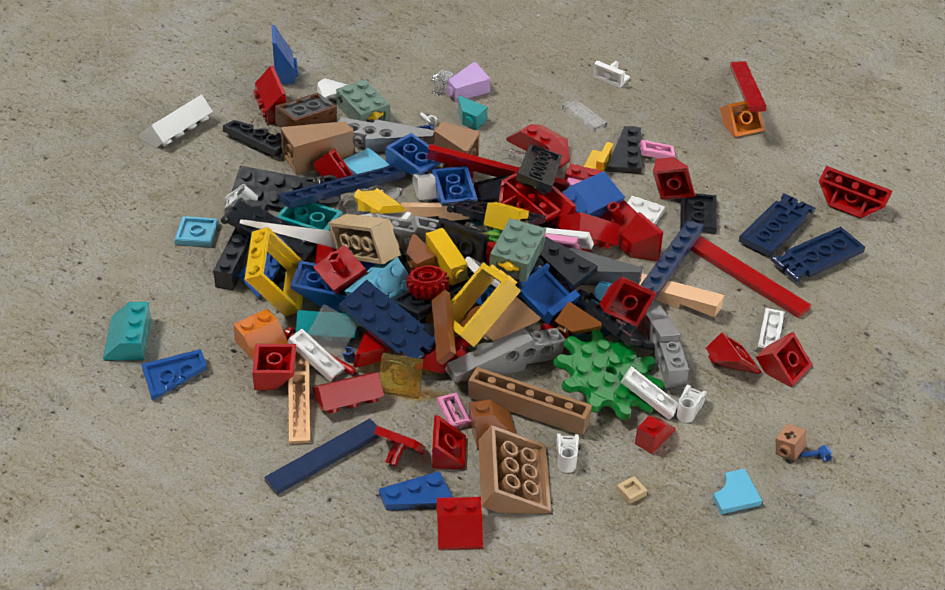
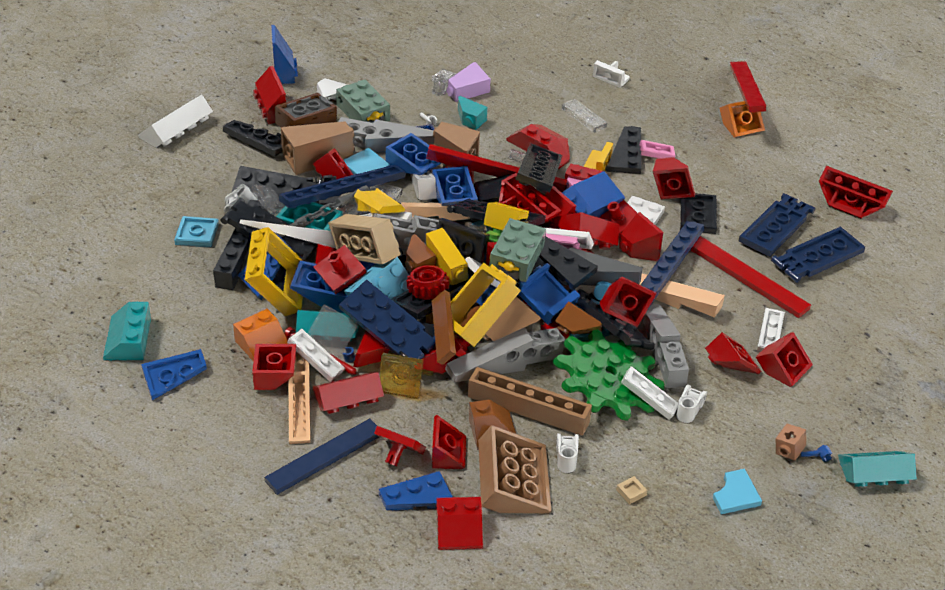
(267, 198): none -> clear tile
(341, 202): none -> dark grey piece
(457, 423): bright pink tile -> none
(653, 433): red slope -> none
(878, 467): none -> teal slope

